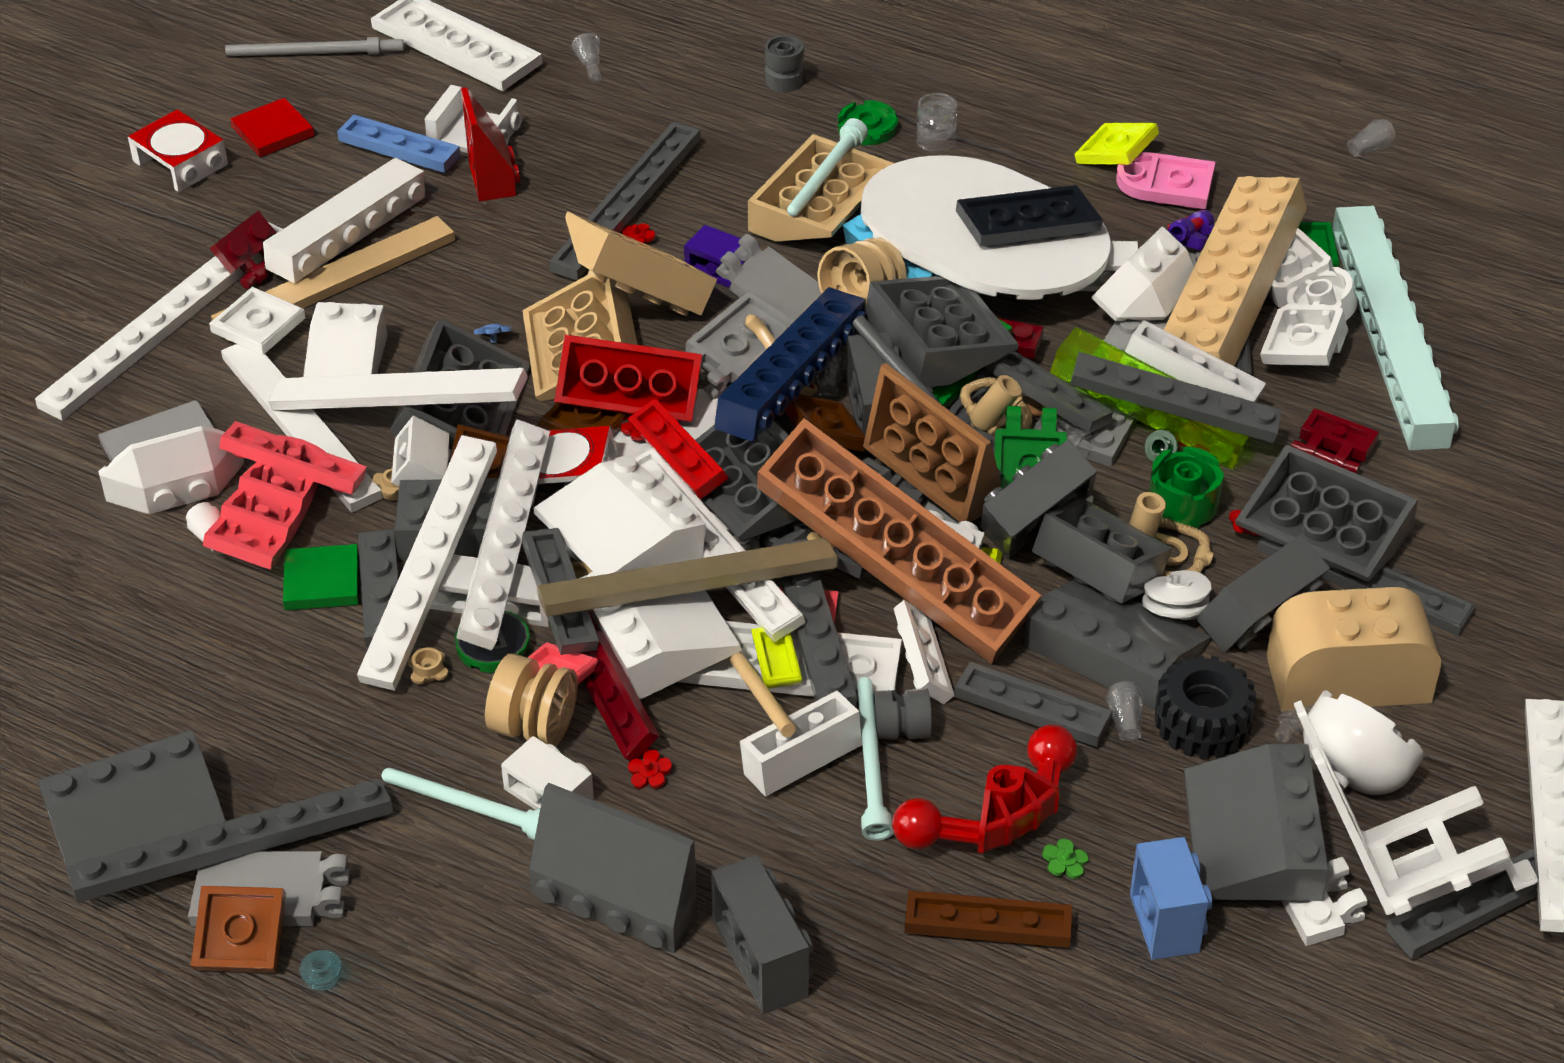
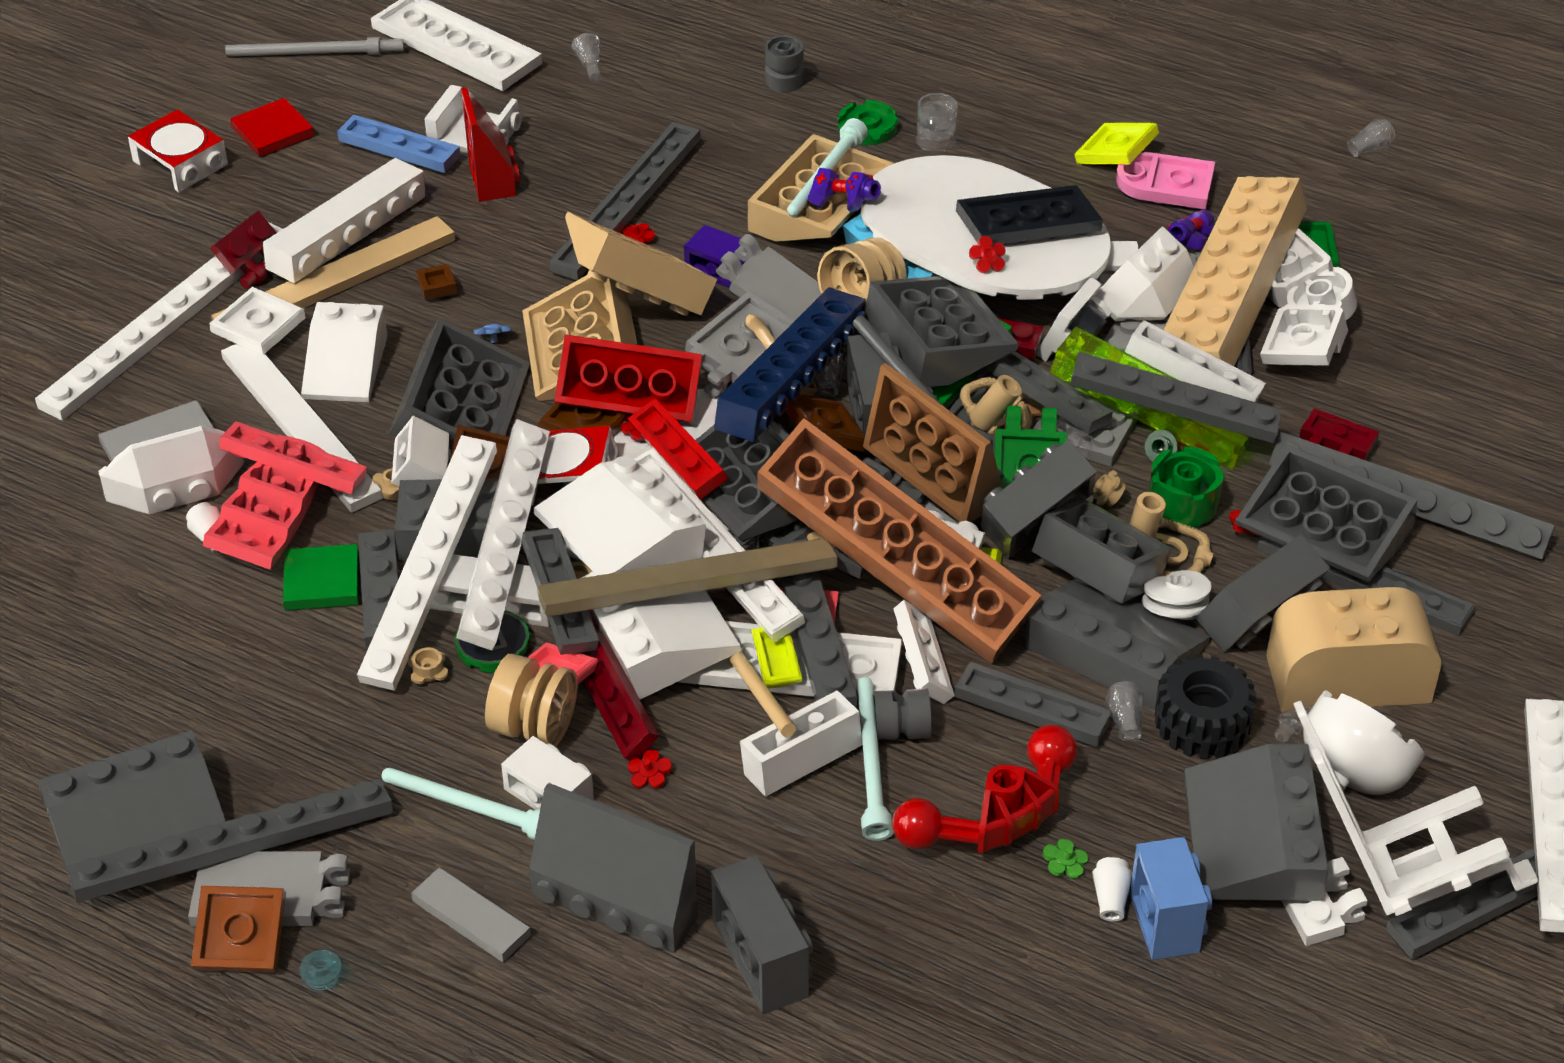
(399, 389): white tile -> none
(436, 282): none -> reddish brown plate
(471, 914): none -> light grey tile
(857, 186): none -> dark purple piece
(988, 919): reddish brown plate -> none
(989, 255): none -> red plant
(1082, 311): none -> white piece
(1108, 489): none -> tan plate
(1112, 885): none -> white cone
(1394, 330): light aqua brick -> none
(1440, 503): none -> dark grey plate

